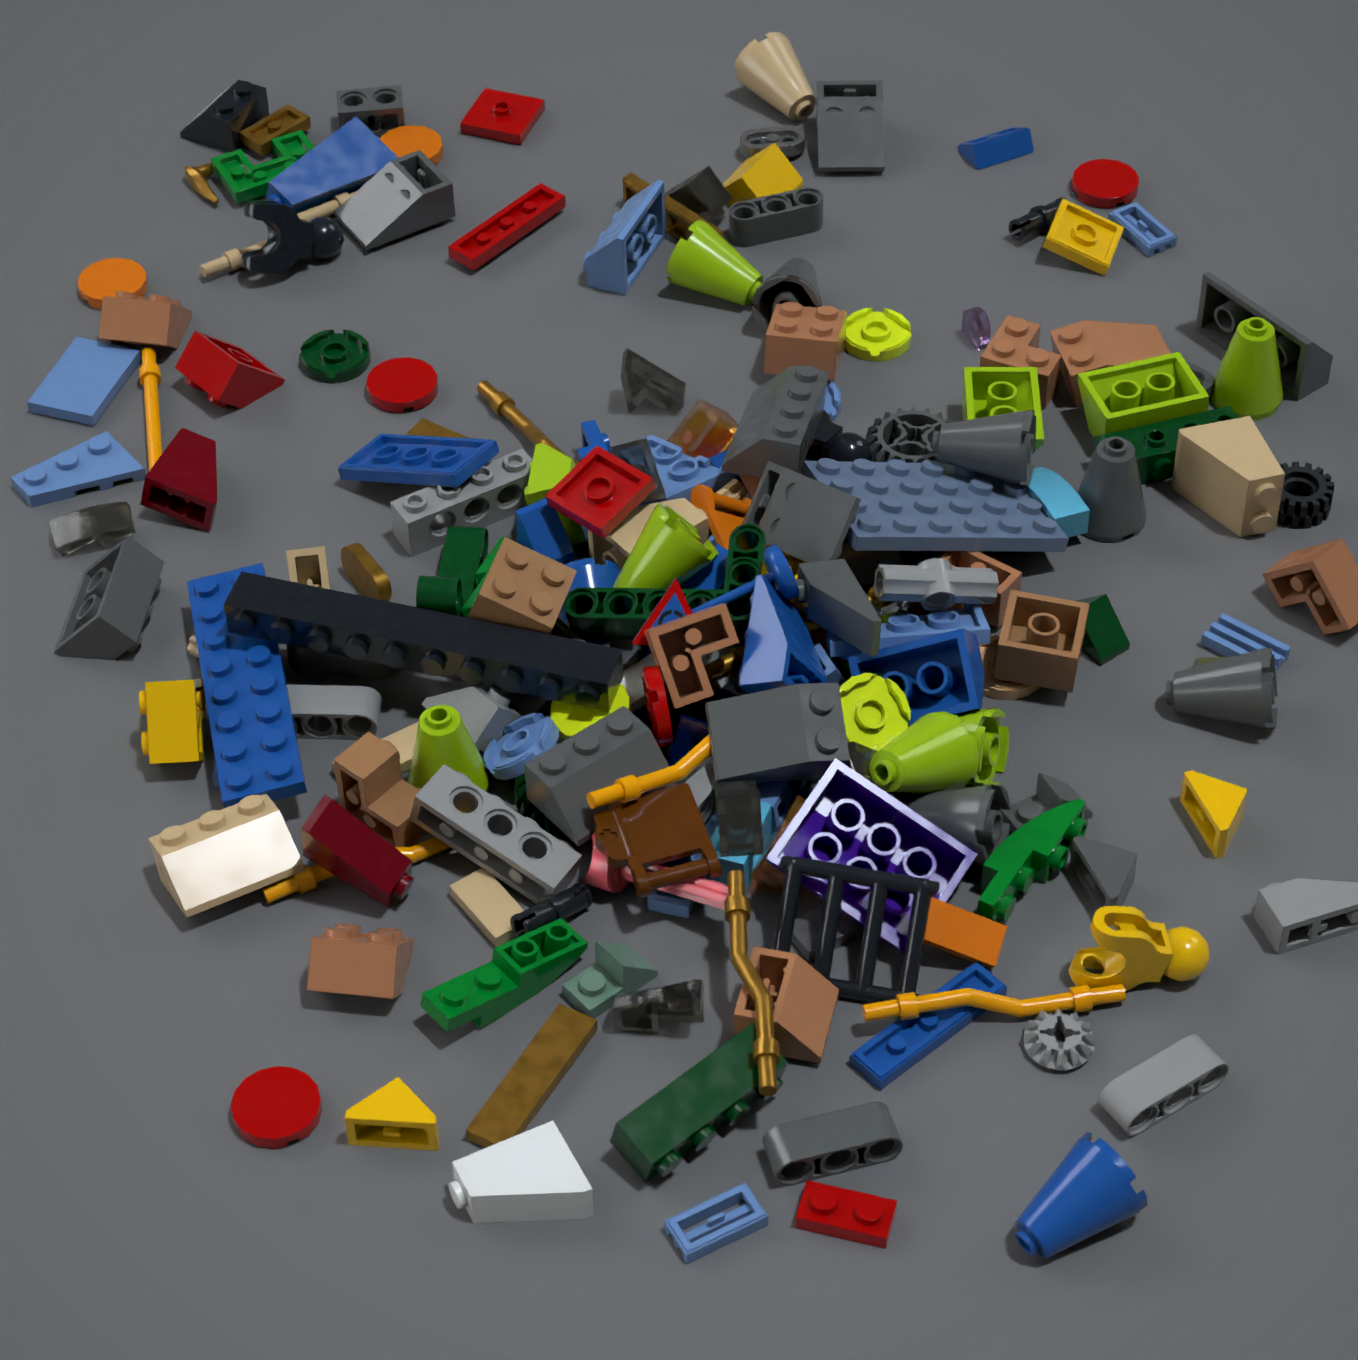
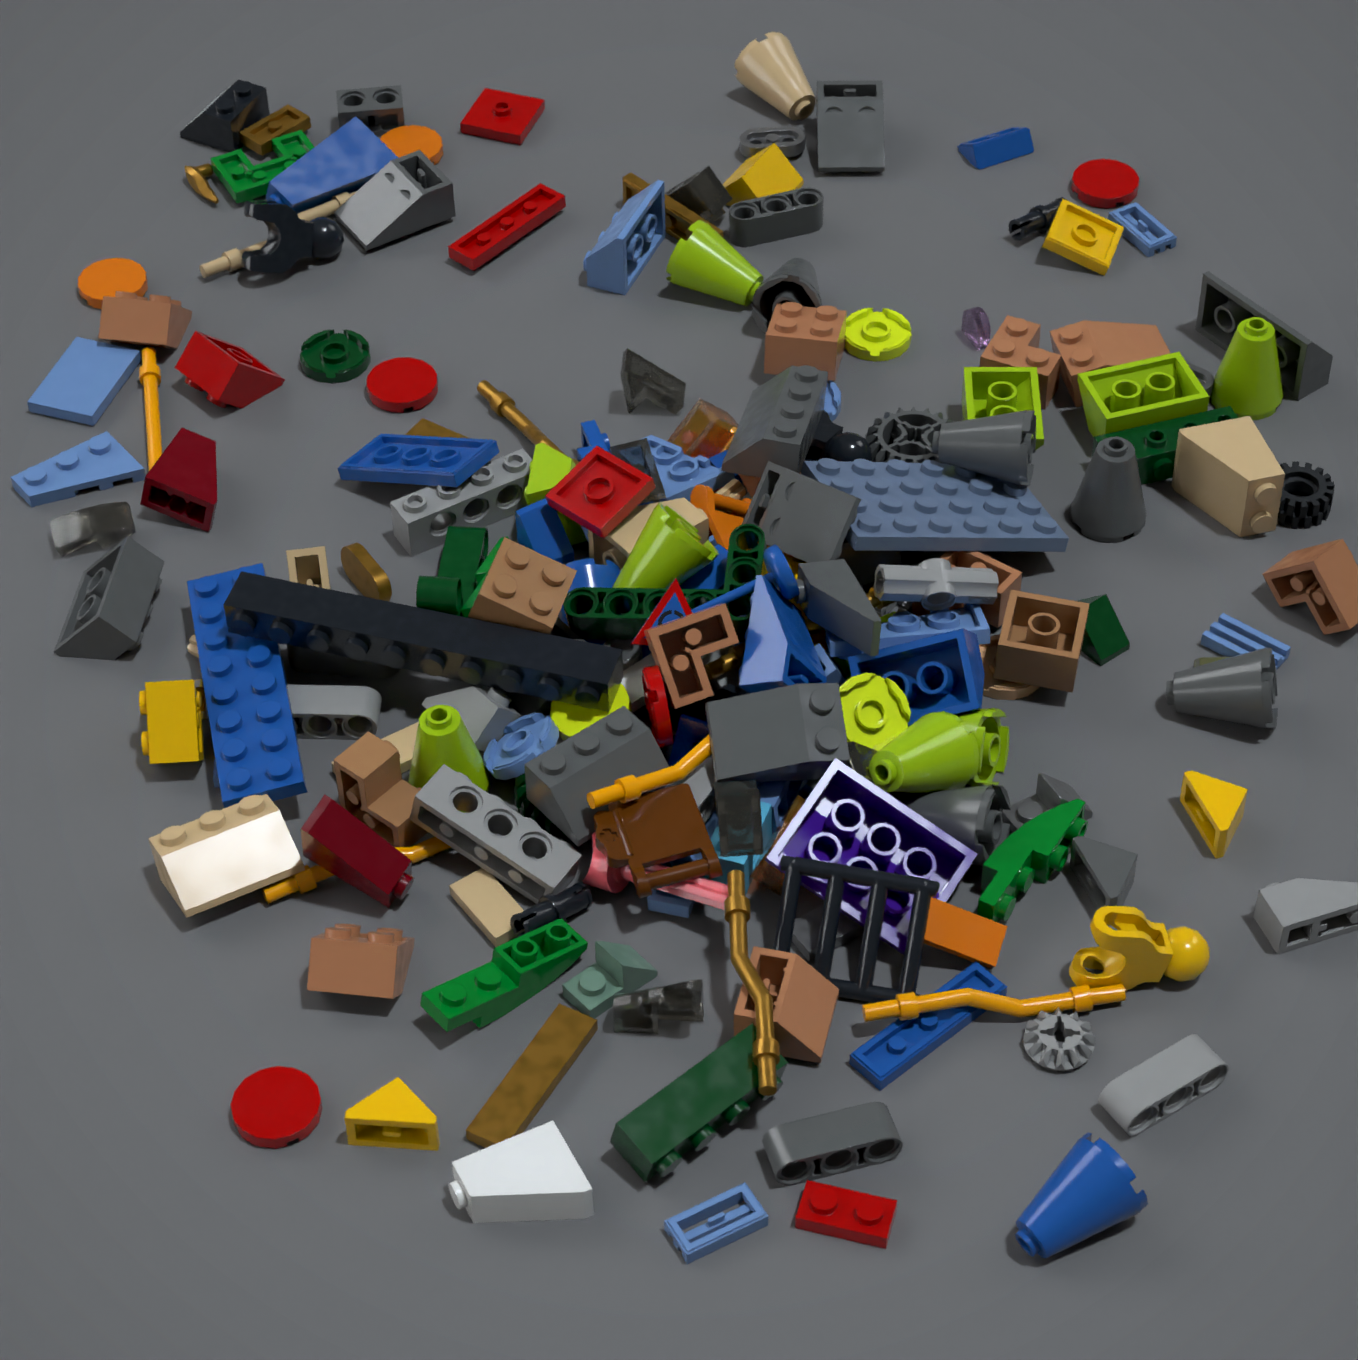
(1059, 501): medium azure slope -> none

